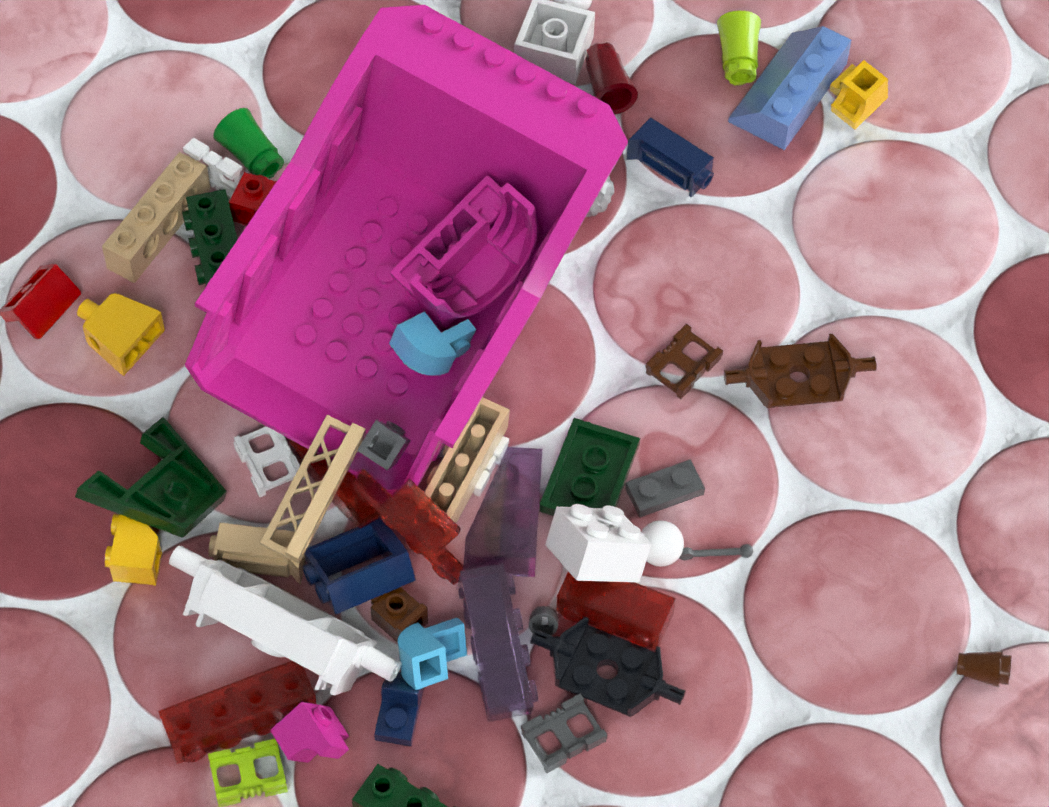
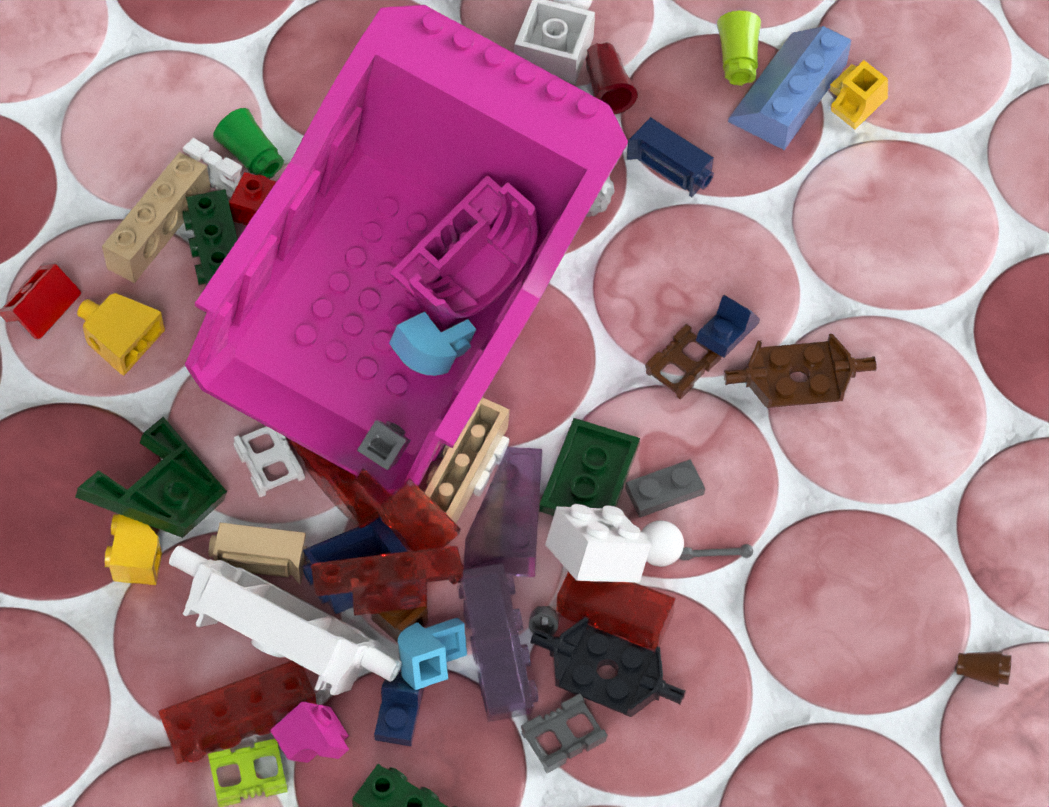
(325, 493): tan fence -> none
(387, 580): none -> clear red bracket
(727, 327): none -> dark blue slope

